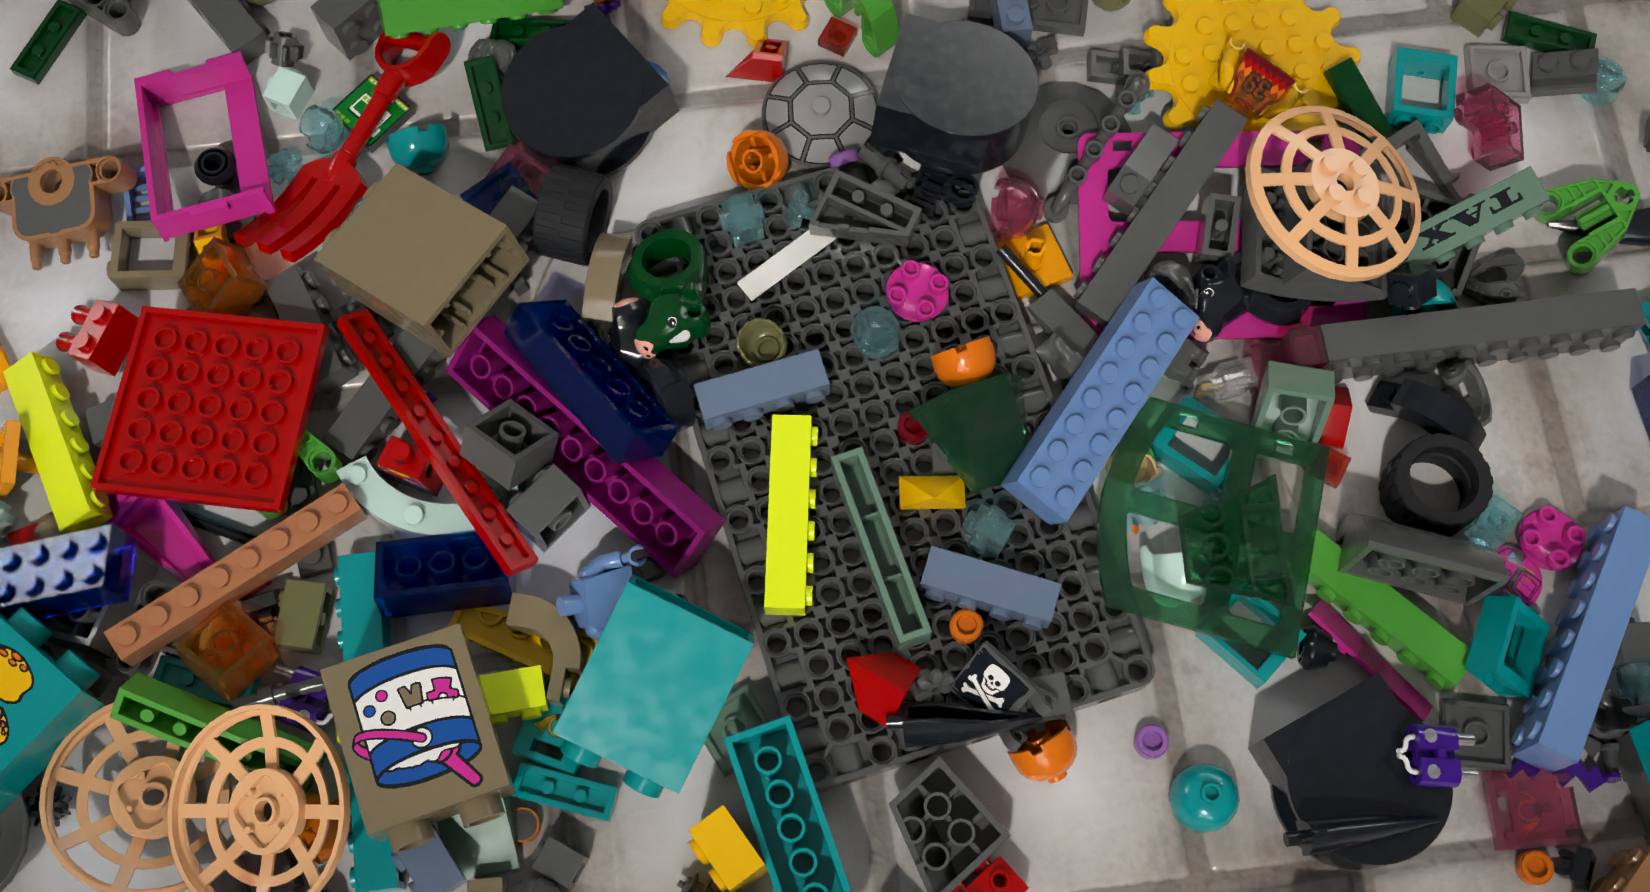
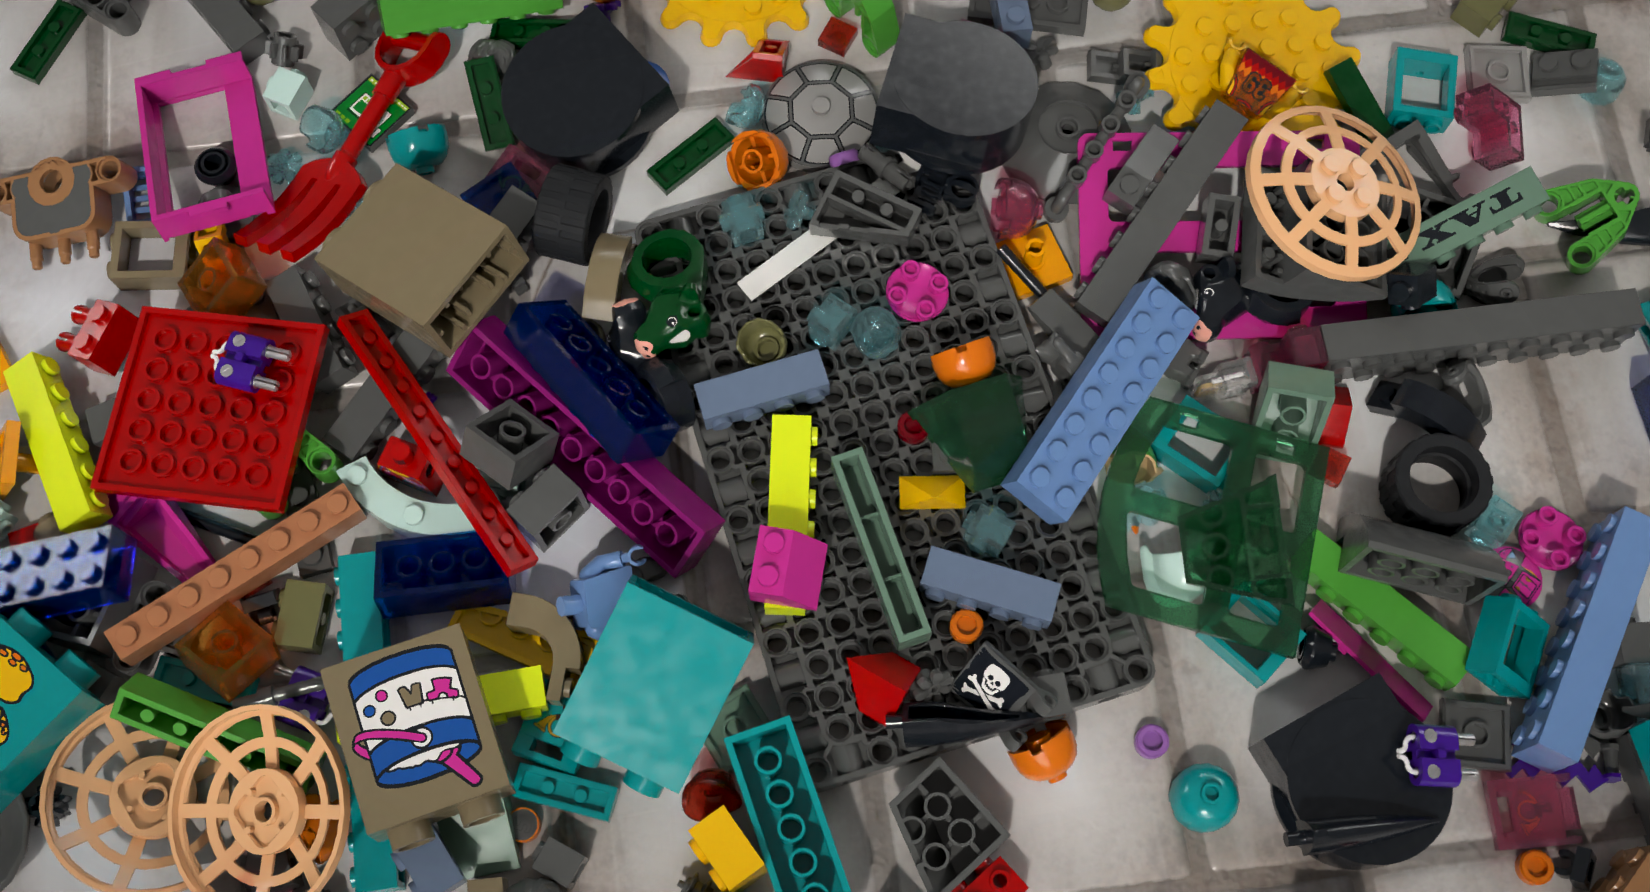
(246, 361): none -> dark purple piece
(690, 156): none -> dark green tile
(708, 792): none -> clear red helmet
(749, 110): none -> clear light blue hair
(787, 568): none -> dark pink slope
(830, 321): none -> clear light blue brick

